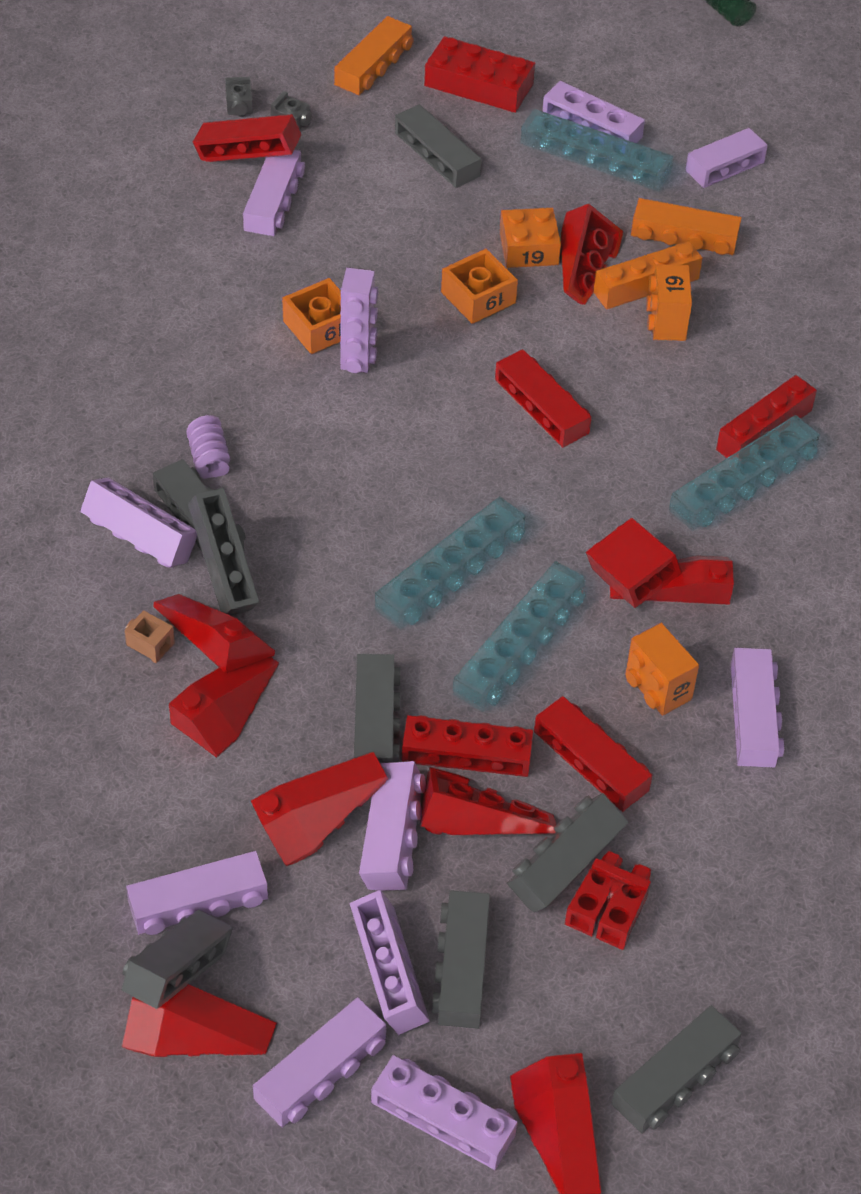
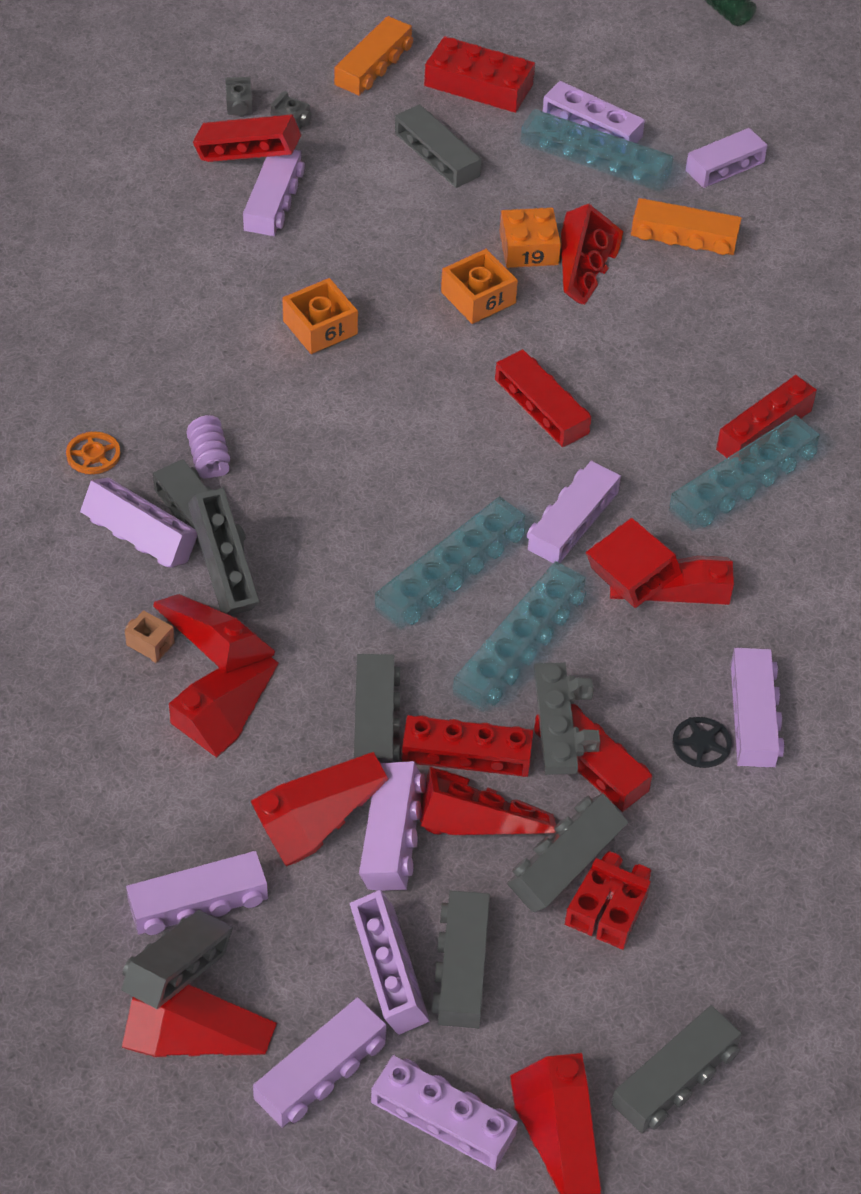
(92, 453): none -> orange wheel
(358, 320): lavender brick -> none
(554, 698): none -> dark grey hinge
(573, 512): none -> lavender brick
(631, 278): orange brick -> none
(661, 669): orange brick -> none
(669, 302): orange brick -> none
(702, 742): none -> black wheel

